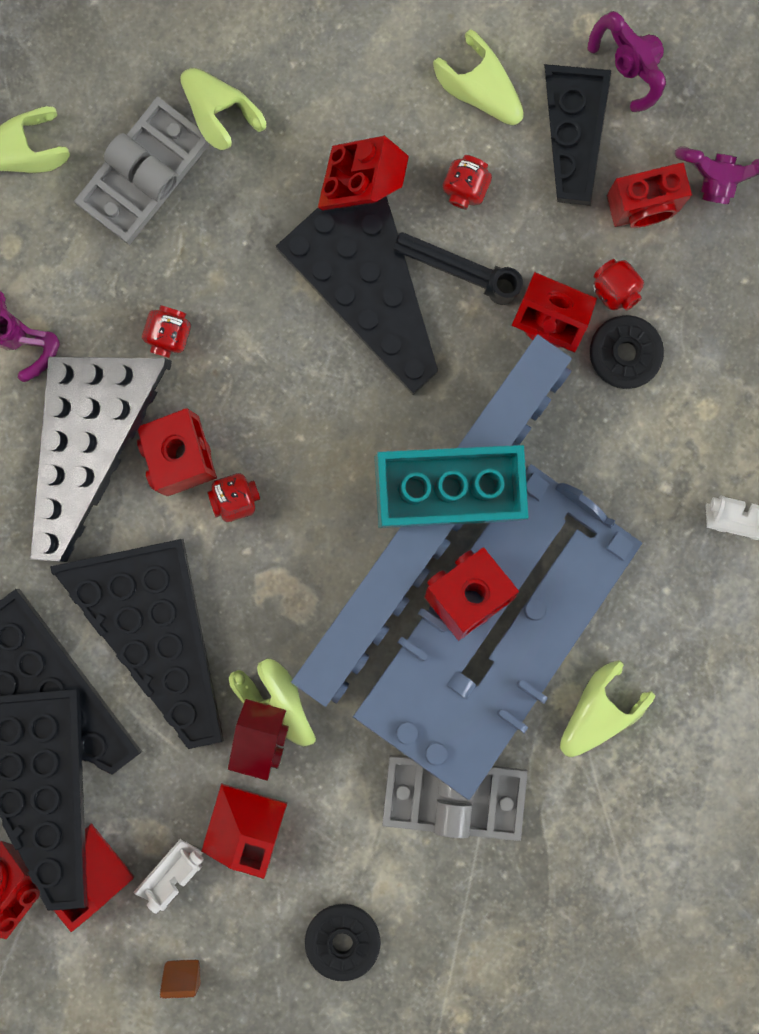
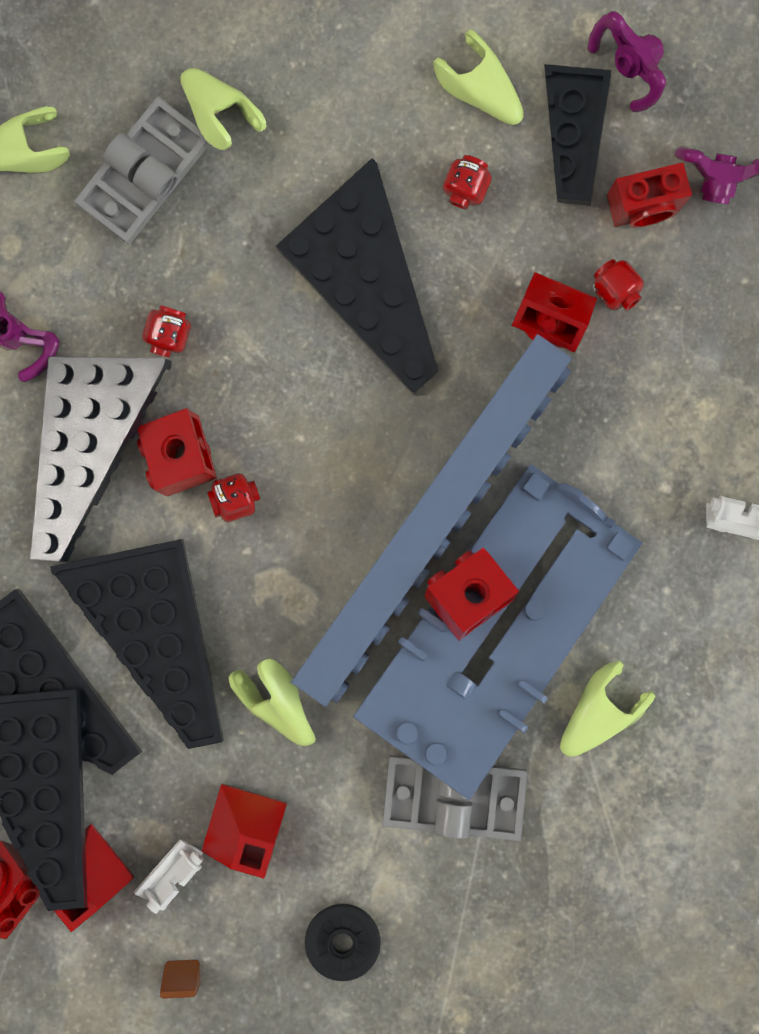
(257, 740): dark red brick -> none
(362, 172): red slope -> none
(451, 486): teal brick -> none
(461, 267): black axle -> none
(605, 352): black wheel -> none

